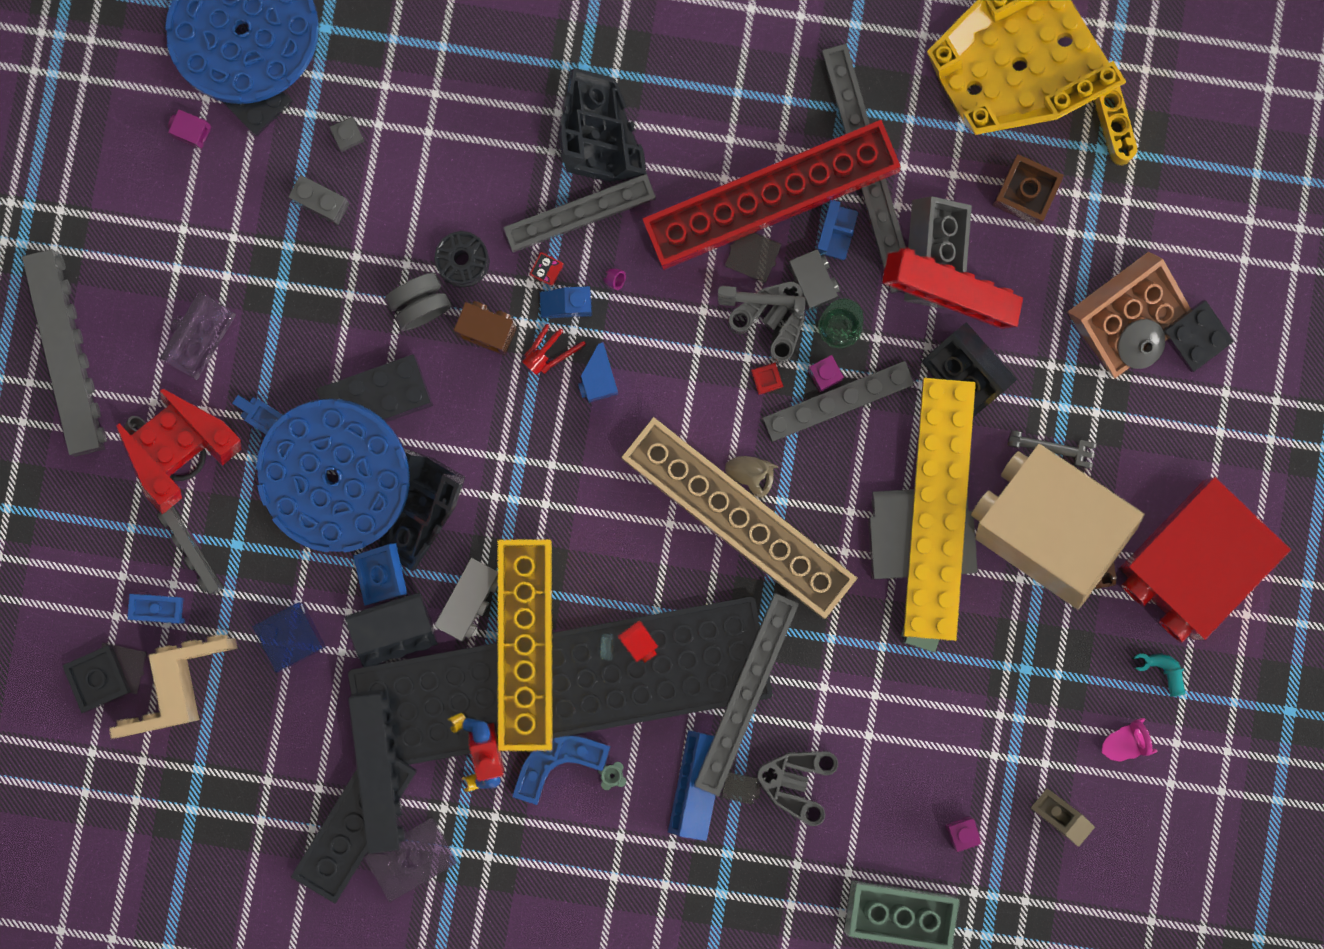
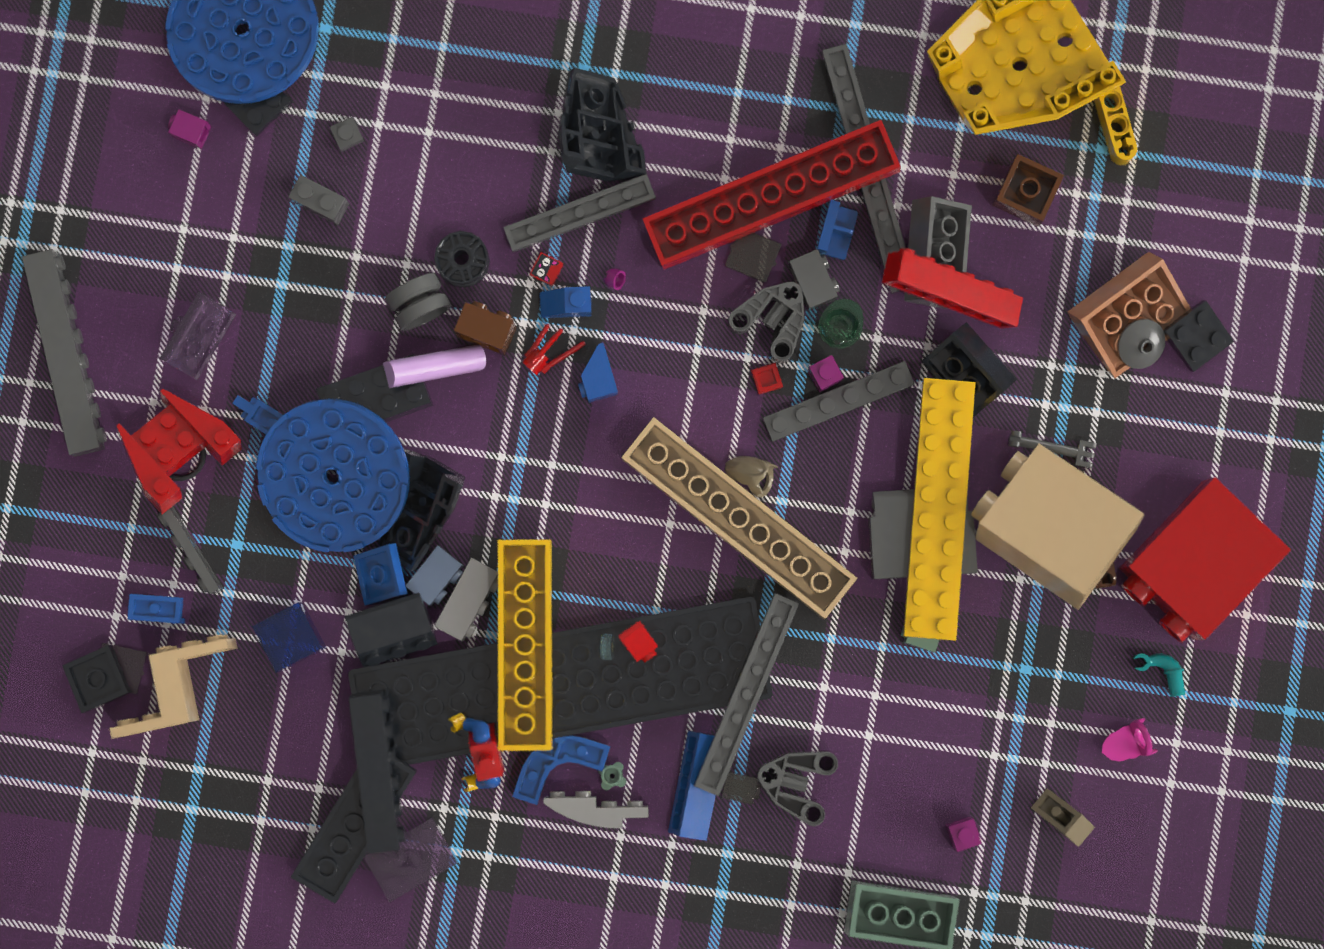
(132, 423): dark grey hinge -> none
(434, 365): none -> lavender brick
(435, 576): none -> sand blue brick
(585, 810): none -> light grey slope
(728, 296): dark grey hinge -> none

